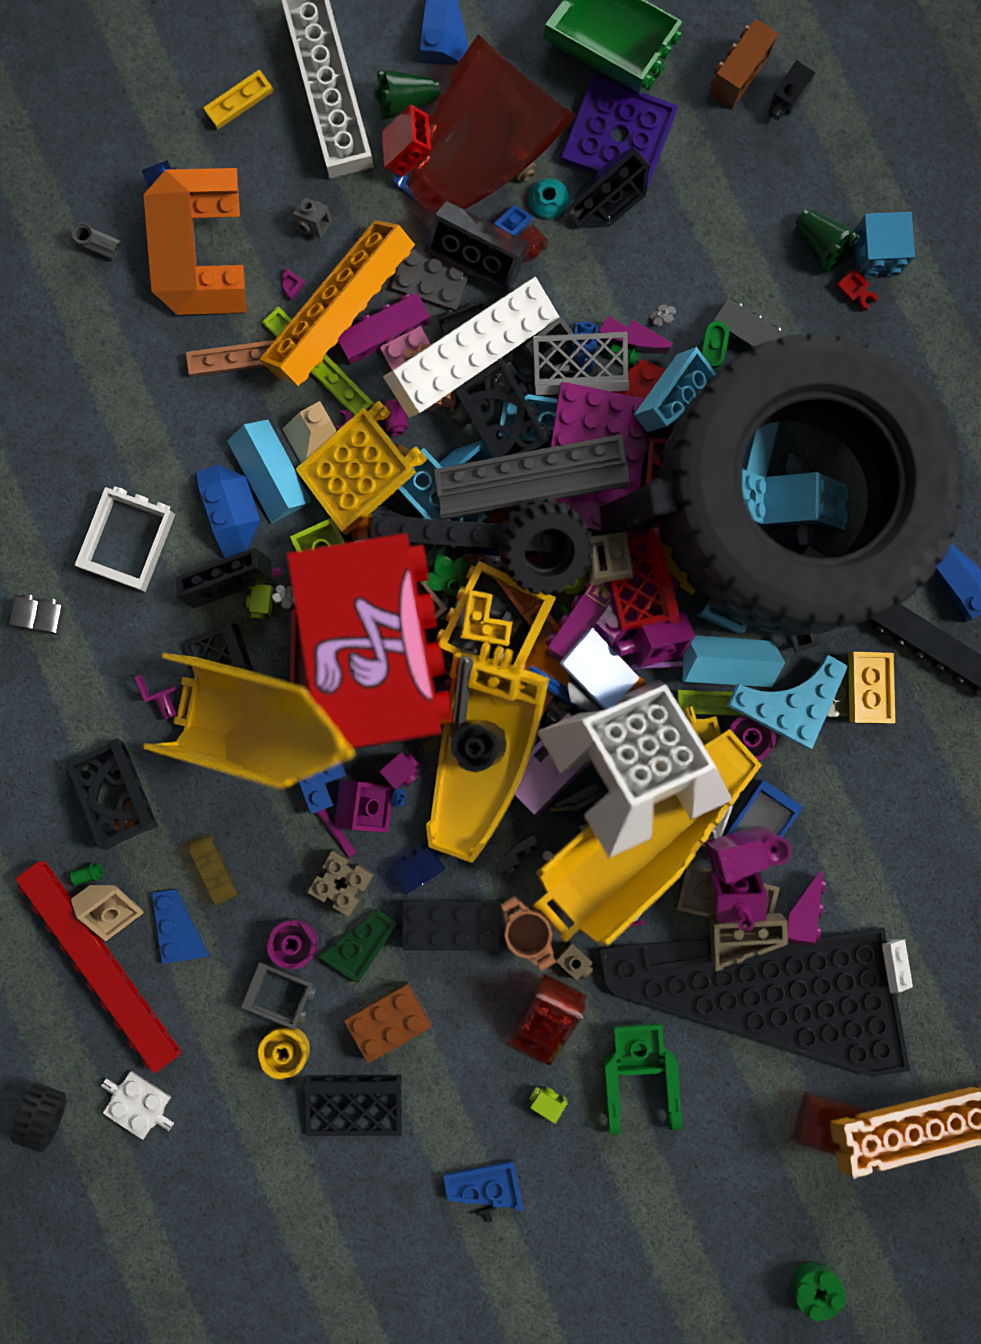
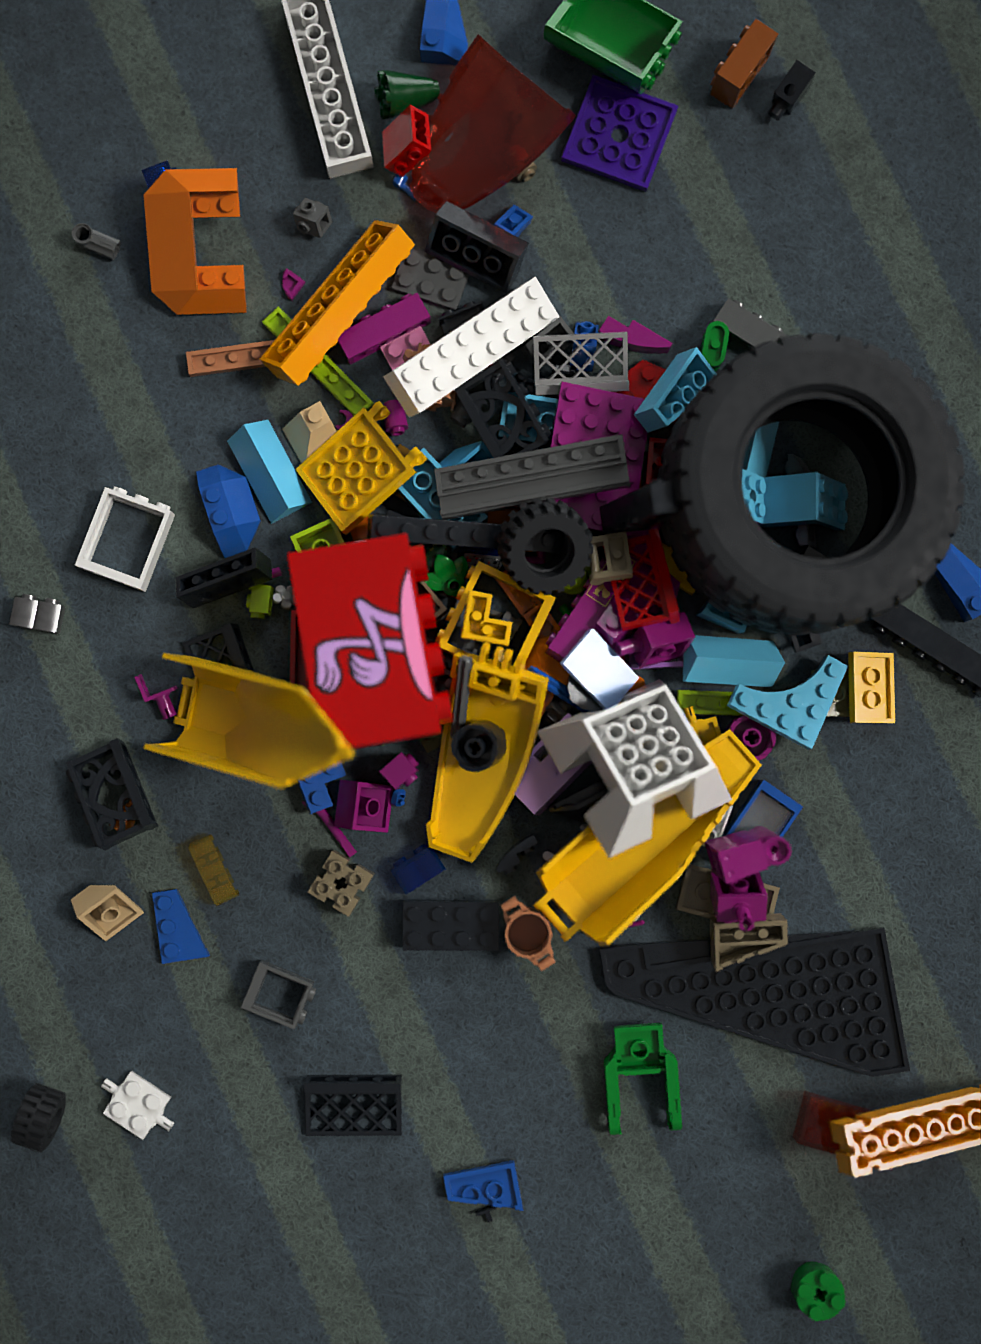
(86, 874): green pin -> none
(99, 967): red brick -> none
(238, 99): yellow plate -> none
(271, 1048): yellow brick -> none
(291, 957): magenta brick -> none
(359, 947): dark green wing -> none
(388, 1022): dark orange brick -> none
(536, 242): clear red brick -> none
(545, 208): teal piece -> none
(547, 1103): lime brick -> none
(548, 1019): clear red brick -> none
(571, 953): dark tan brick -> none
(610, 191): black wedge -> none
(632, 354): green pin -> none
(663, 314): light grey plant -> none
(804, 915): magenta slope -> none
(826, 238): dark green cone -> none
(854, 287): red plate -> none
(884, 244): dark azure brick -> none
(897, 965): white bracket -> none

